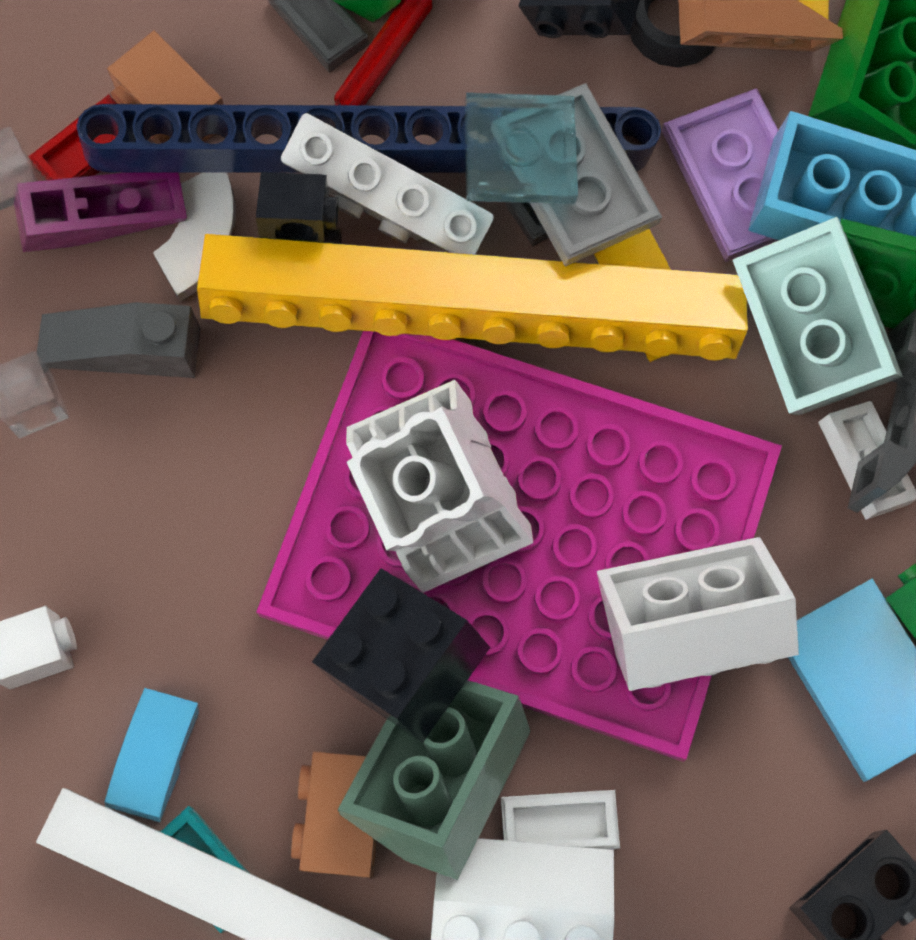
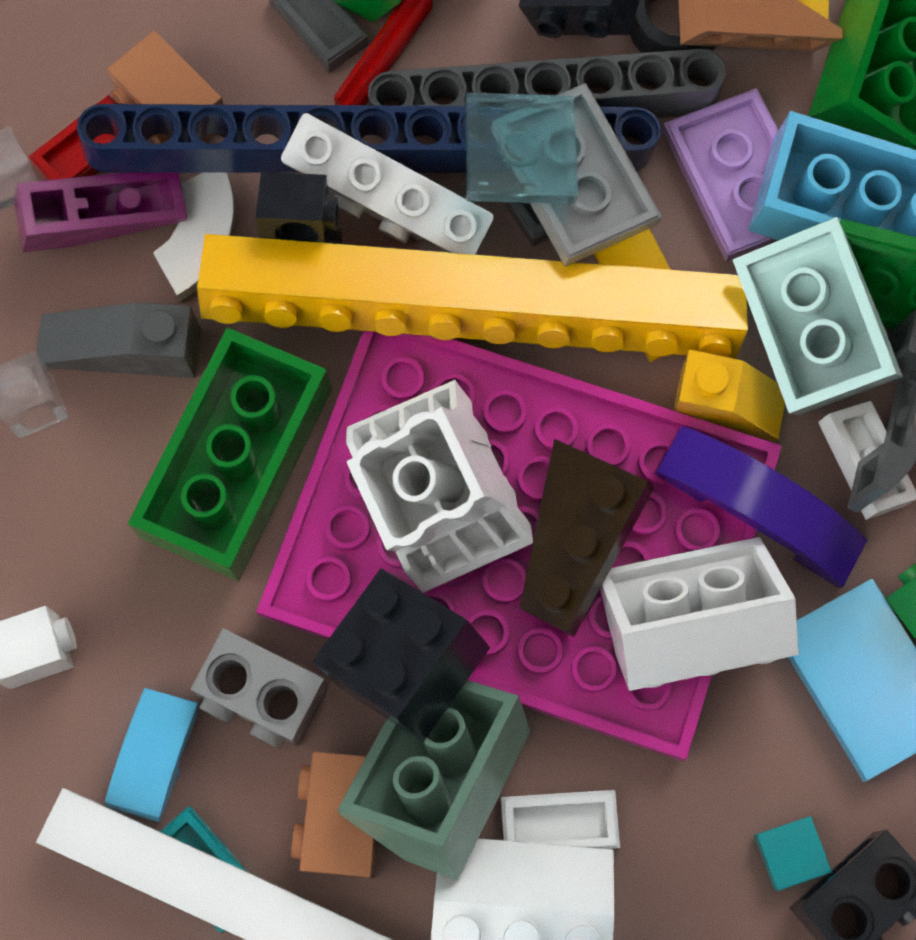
(231, 454): none -> green brick
(266, 677): none -> light grey brick
(578, 534): none -> dark brown wing
(615, 73): none -> dark grey beam
(730, 395): none -> yellow slope
(764, 501): none -> dark purple slope
(792, 853): none -> teal tile

